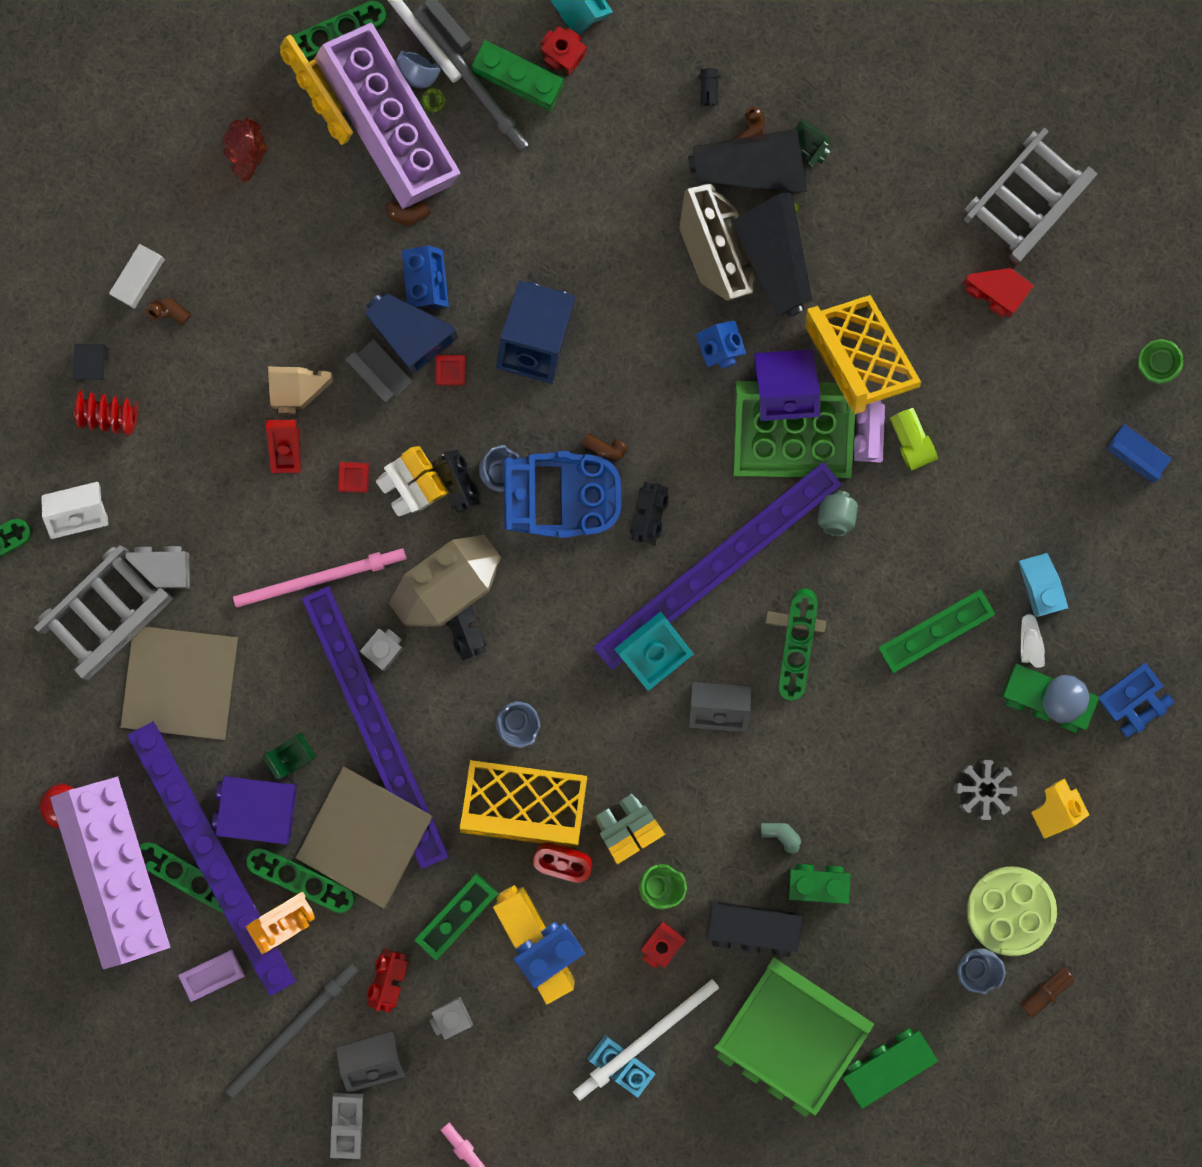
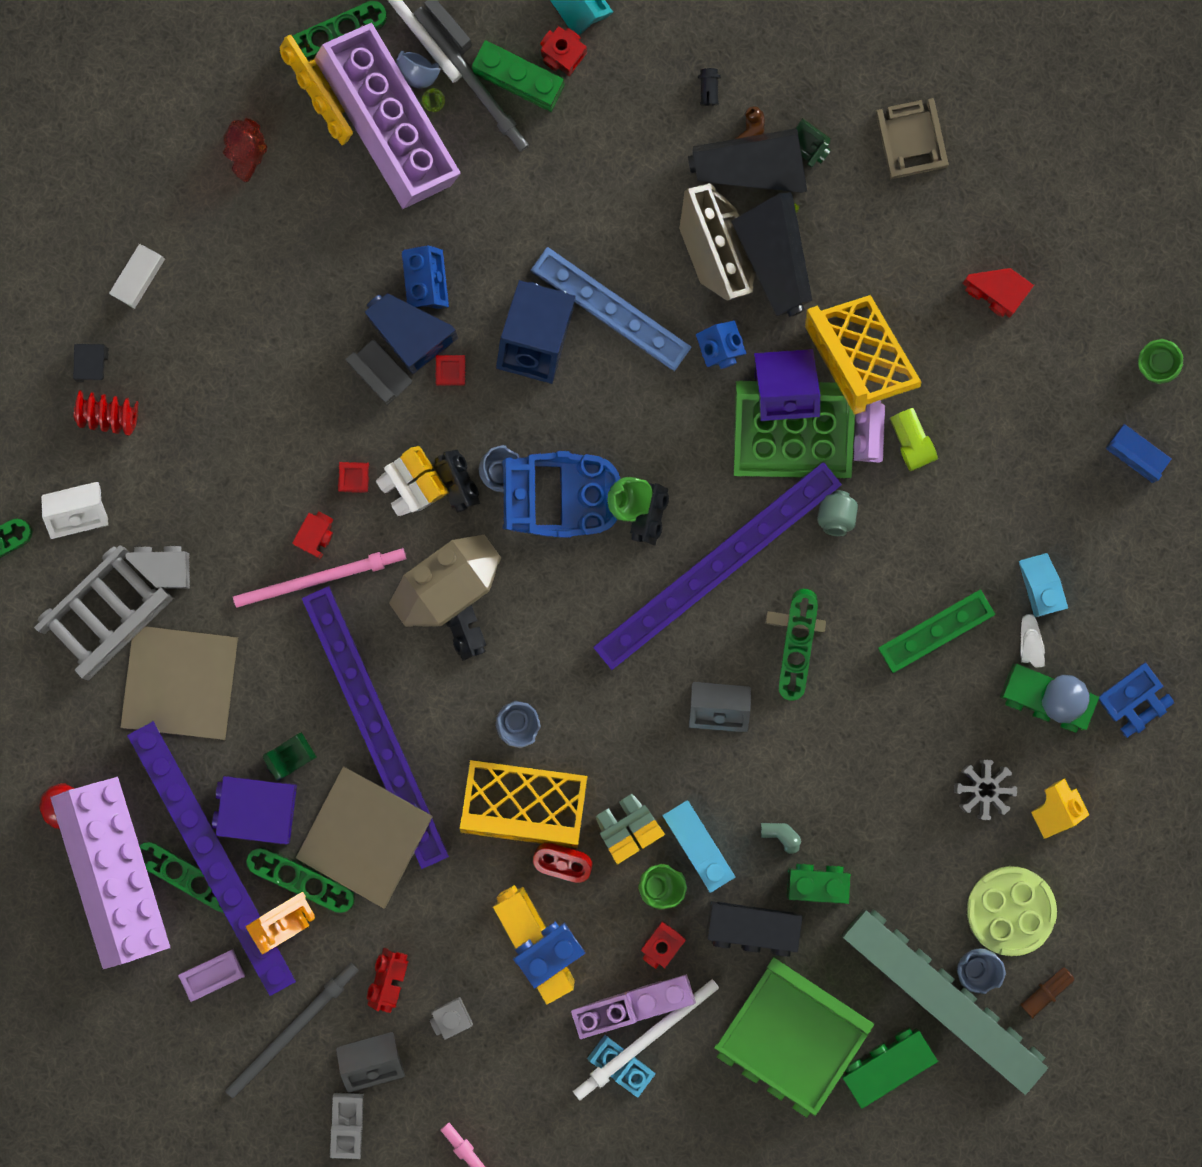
(167, 308): reddish brown arm -> none
(284, 446): red slope -> none
(295, 387): tan slope -> none
(314, 534): none -> red brick
(383, 648): light grey brick -> none
(407, 216): reddish brown arm -> none
(456, 916): green brick -> none
(602, 449): reddish brown arm -> none
(611, 309): none -> medium blue tile
(629, 498): none -> bright green hair
(633, 1006): none -> lavender slope
(654, 651): teal plate -> none
(699, 846): none -> medium azure slope
(911, 134): none -> dark tan container
(944, 1001): none -> sand green brick
(1057, 201): light grey fence -> none

